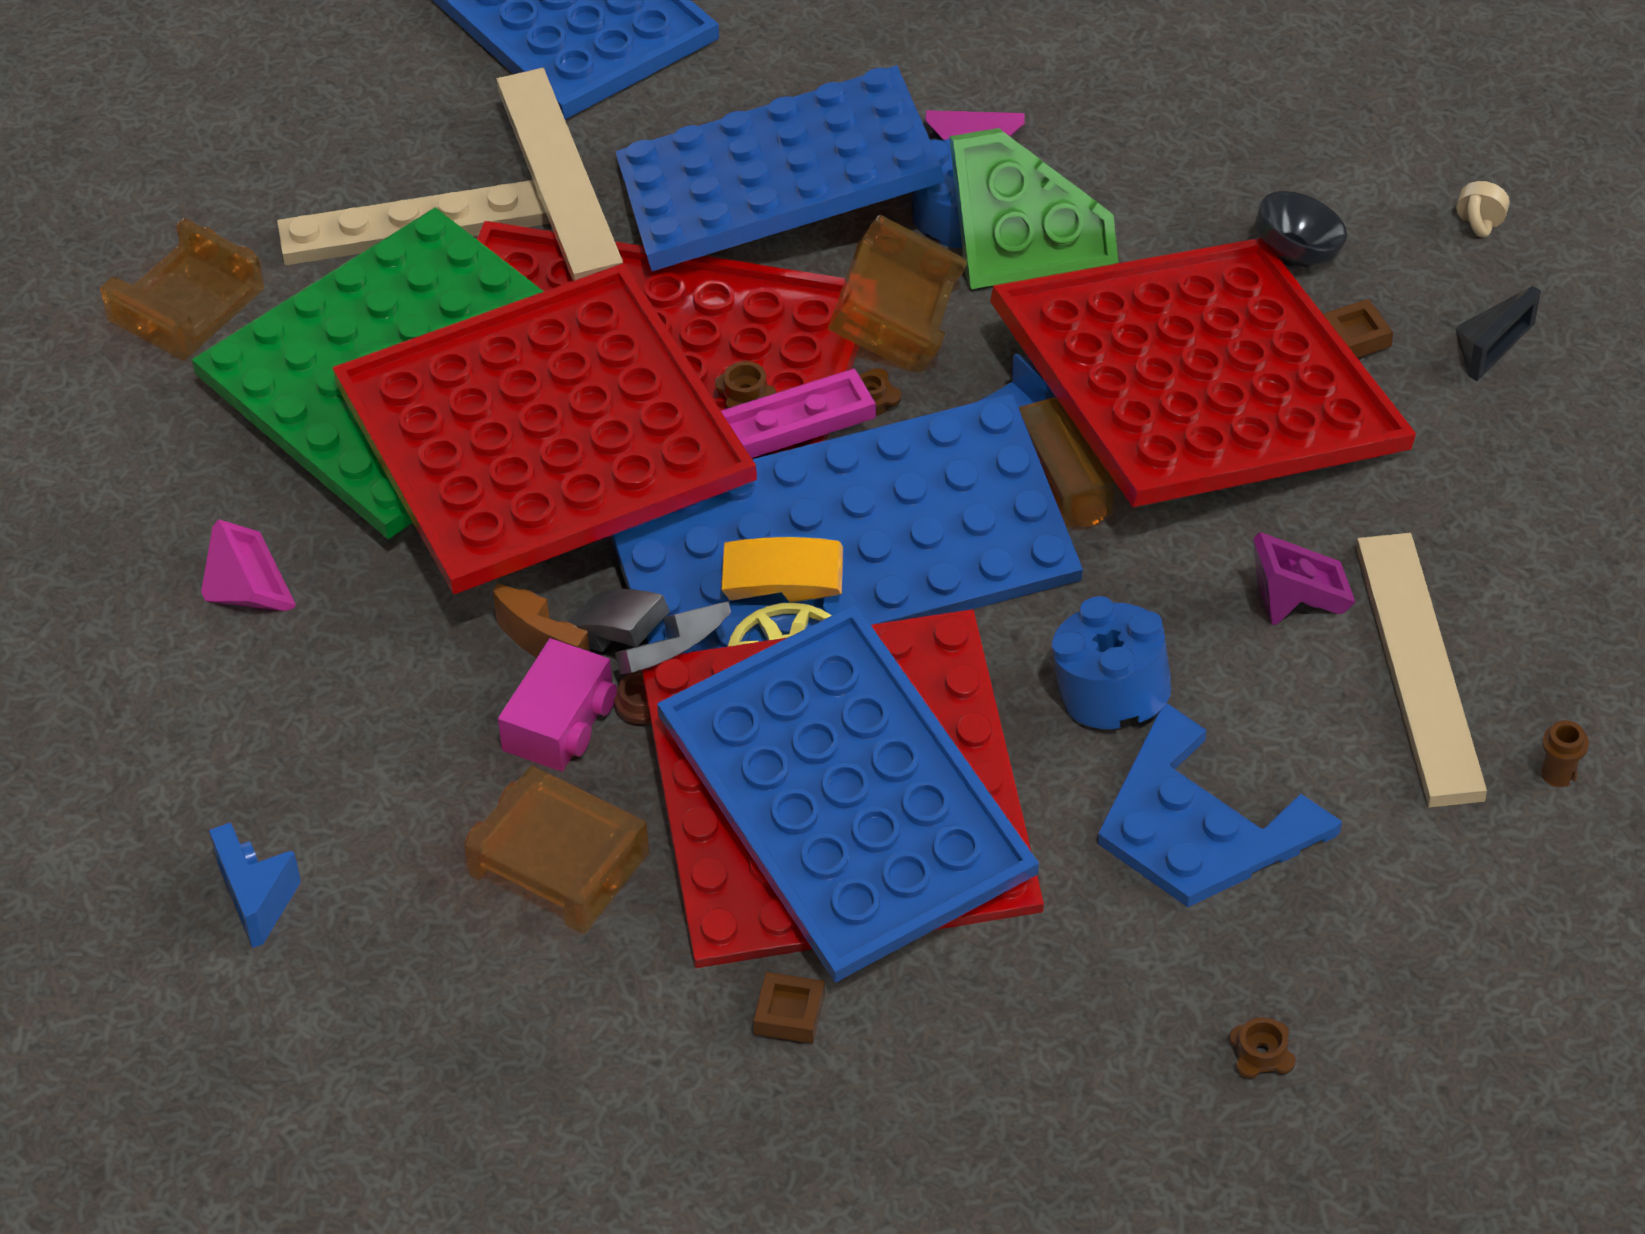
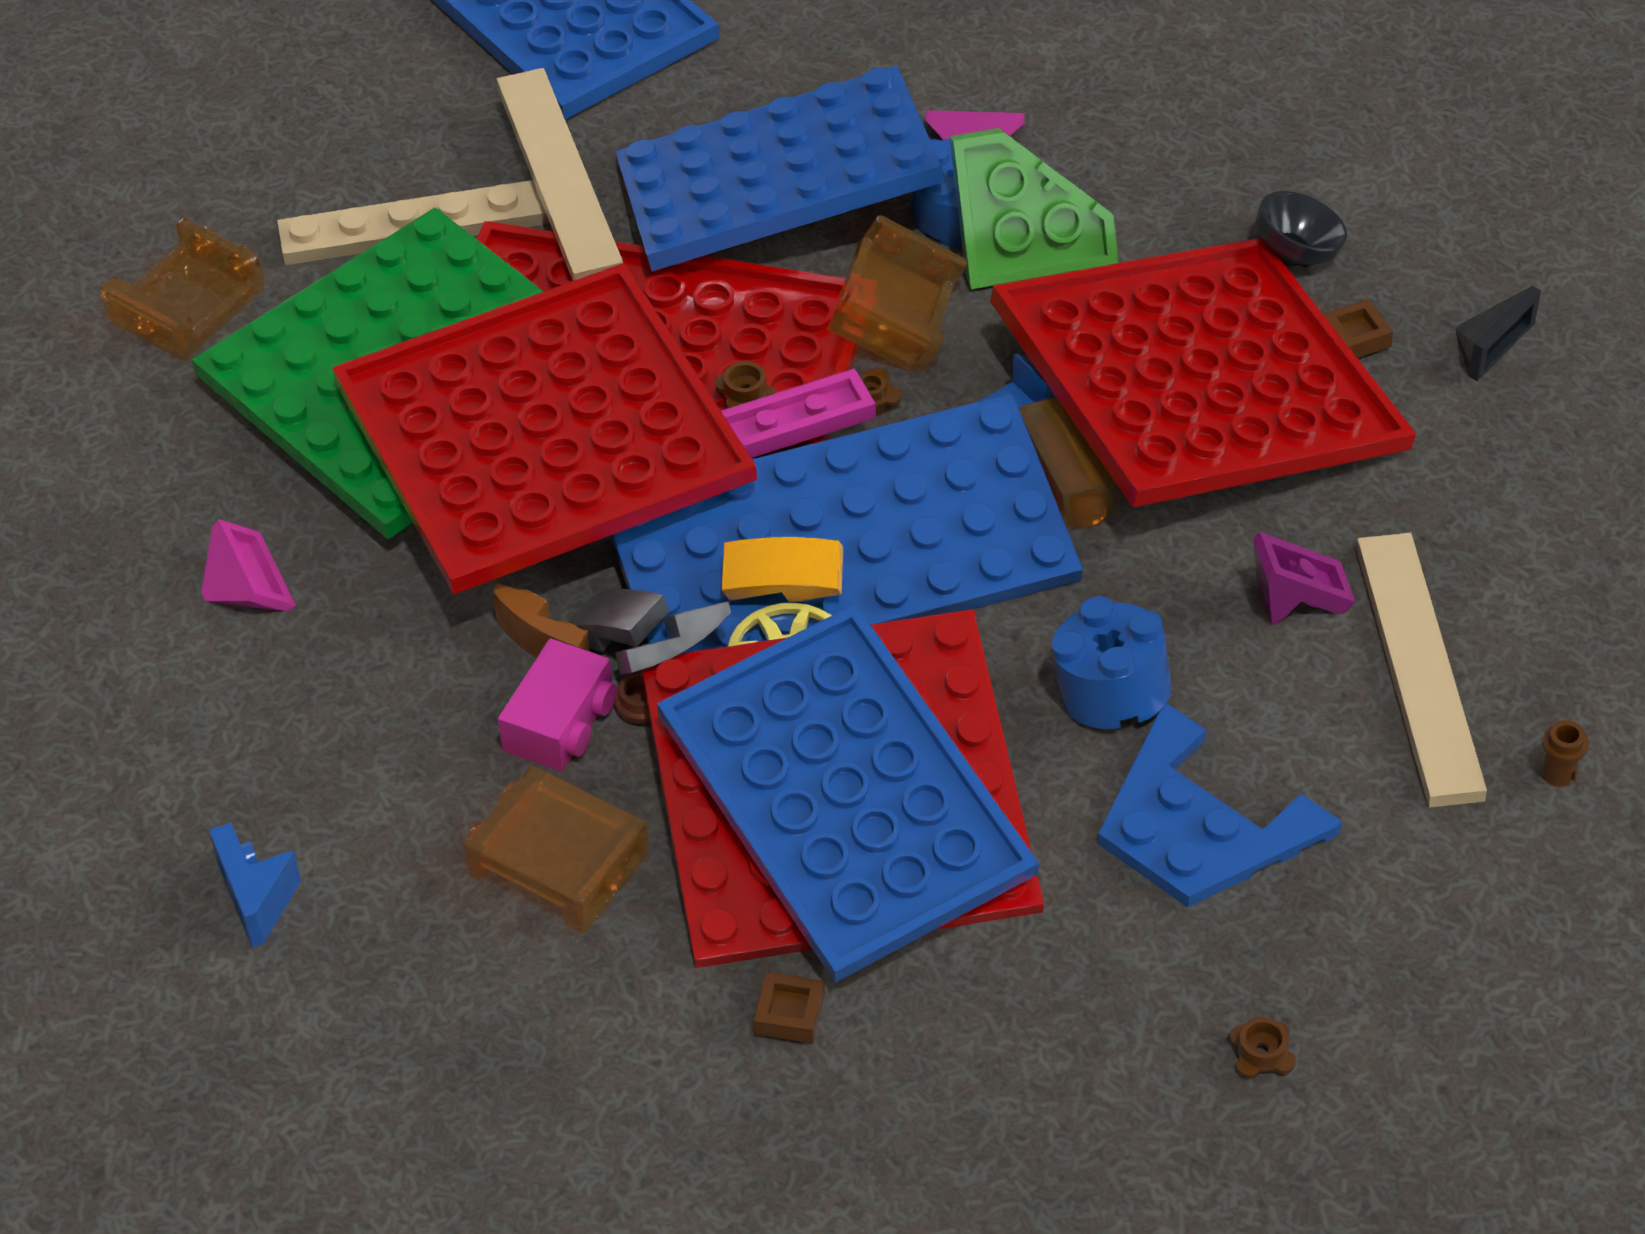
(1483, 206): tan tile -> none

